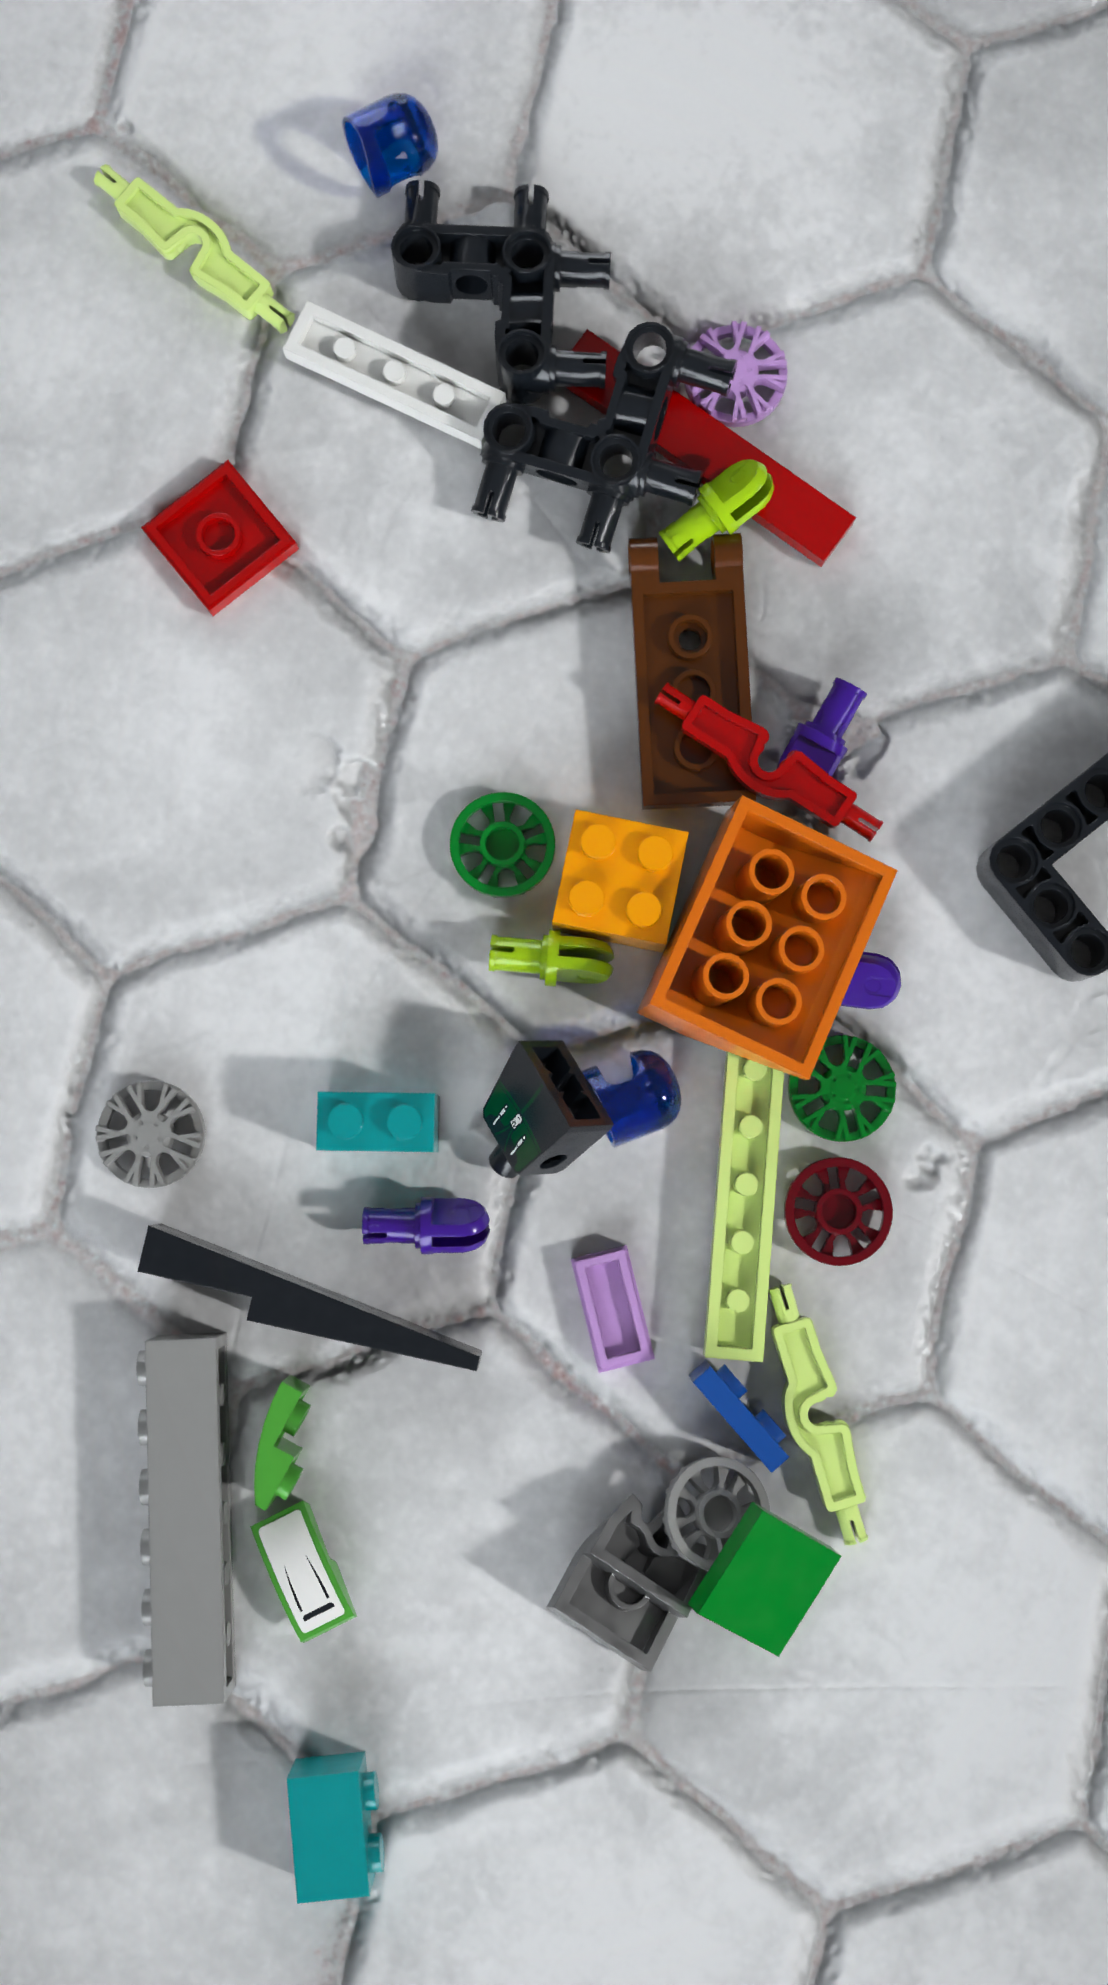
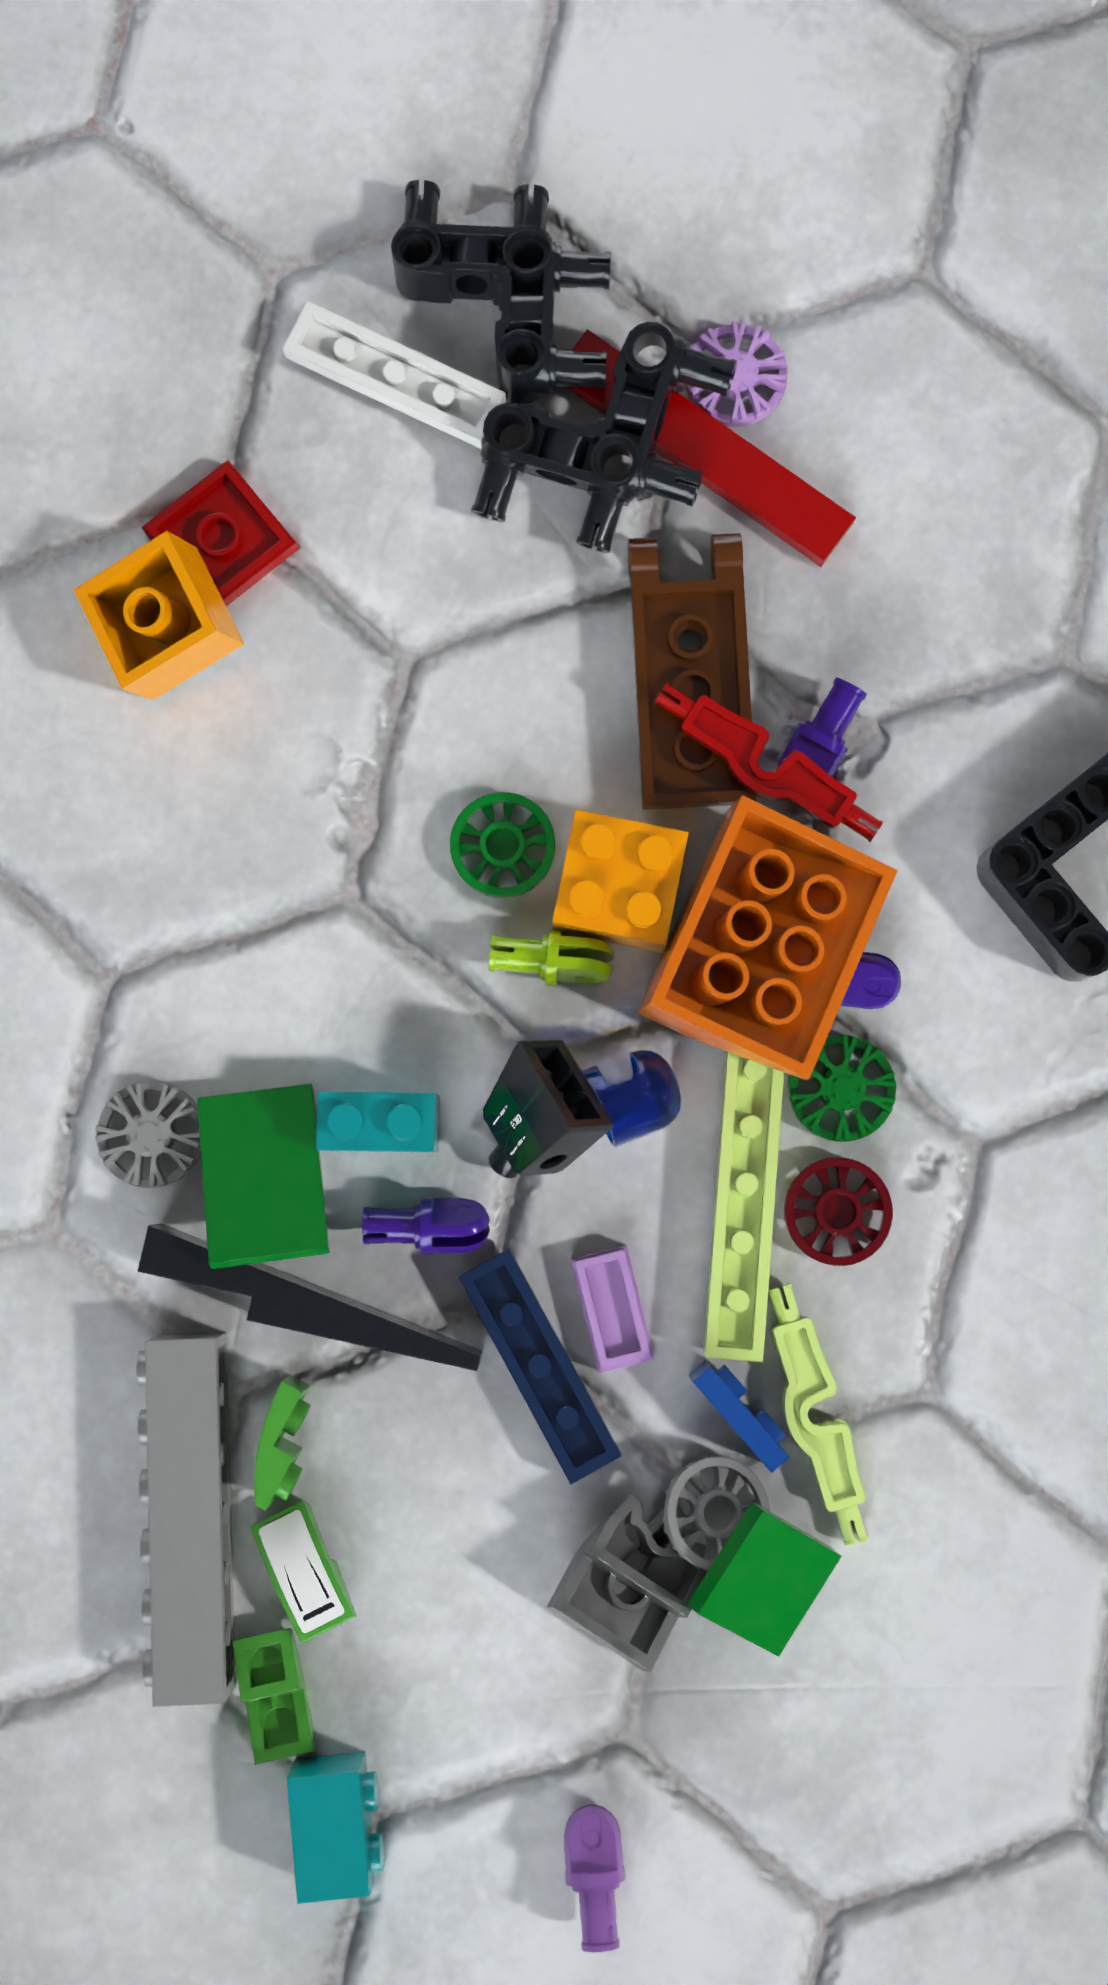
(158, 616): none -> light orange brick
(176, 229): yellowish green piece -> none
(262, 1176): none -> green tile
(274, 1695): none -> bright green slope
(383, 132): clear blue helmet -> none
(540, 1366): none -> dark blue plate
(594, 1872): none -> medium lavender arm
(721, 507): lime arm -> none

